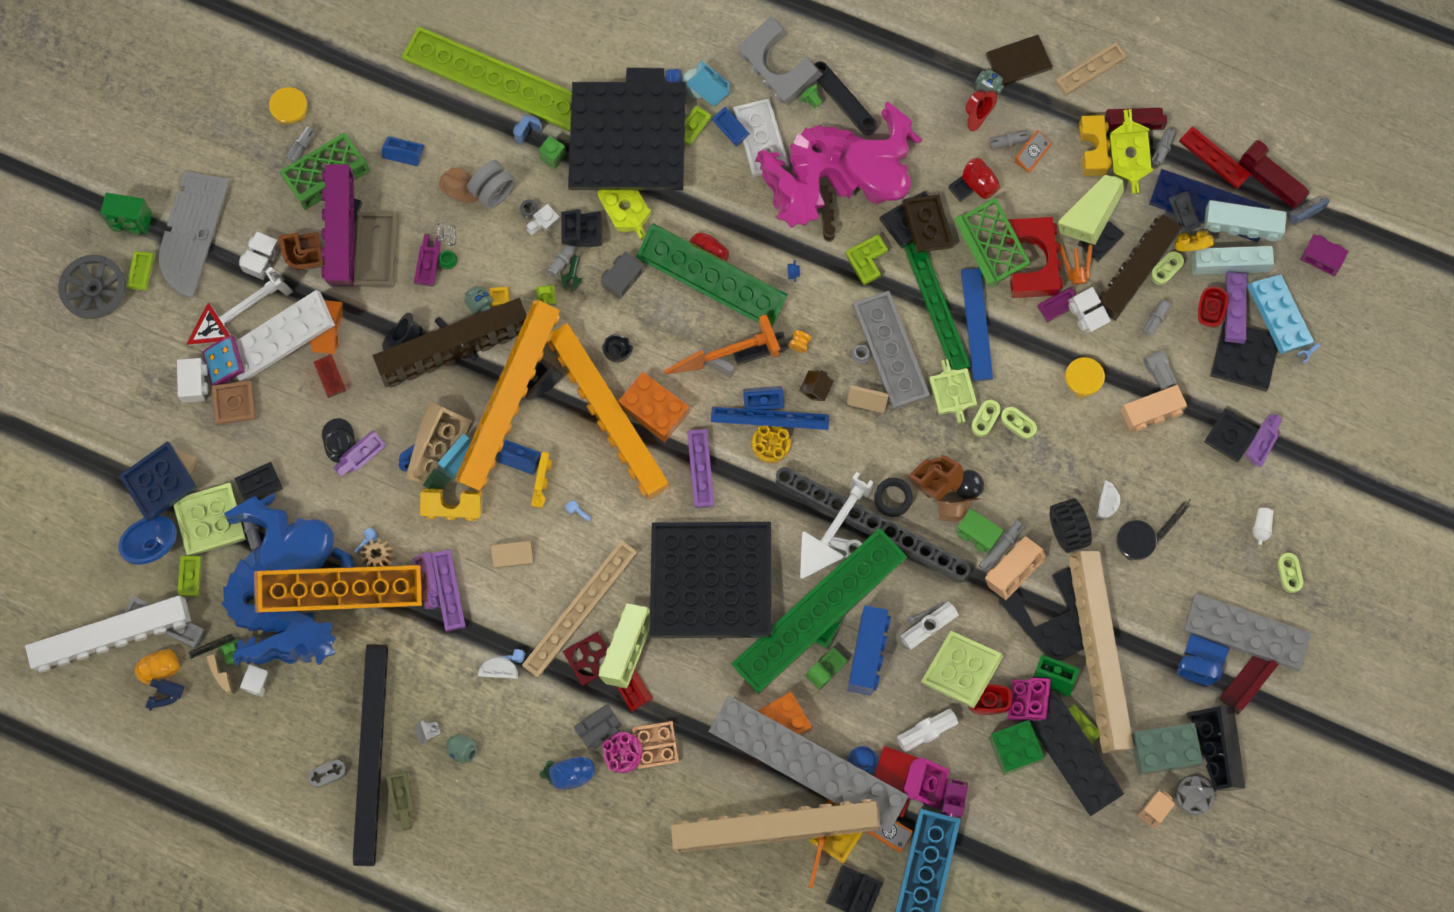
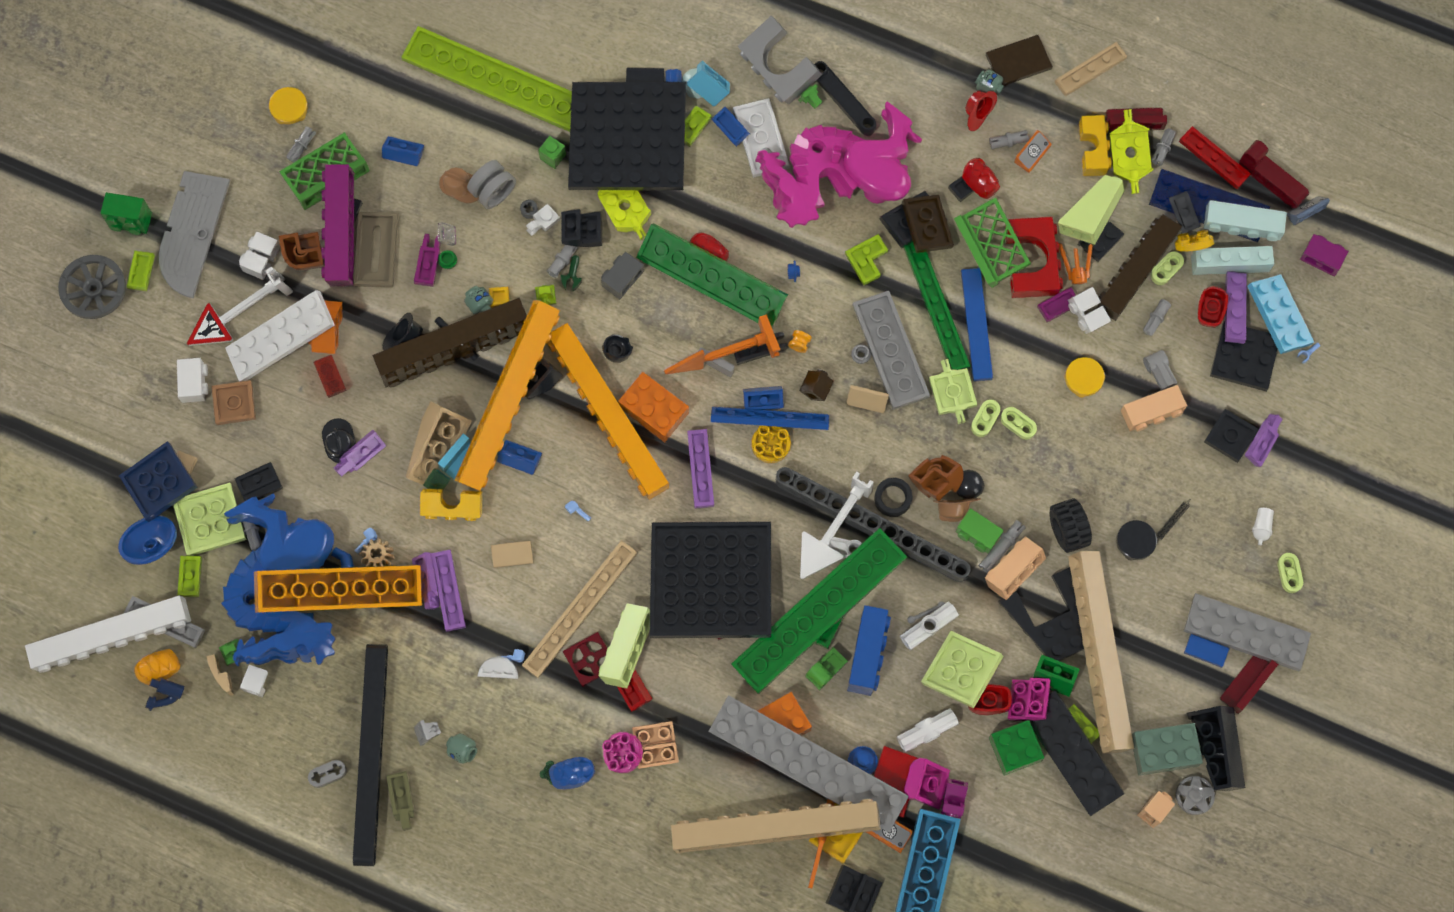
(211, 647): black piece -> none
(223, 361): slope -> none
(405, 457): blue arm -> none
(522, 129): medium blue bracket -> none
(541, 482): yellow hinge -> none
(597, 727): dark grey brick -> none
(827, 214): dark brown plate -> none
(1108, 501): white tile -> none
(1199, 670): blue piece -> none

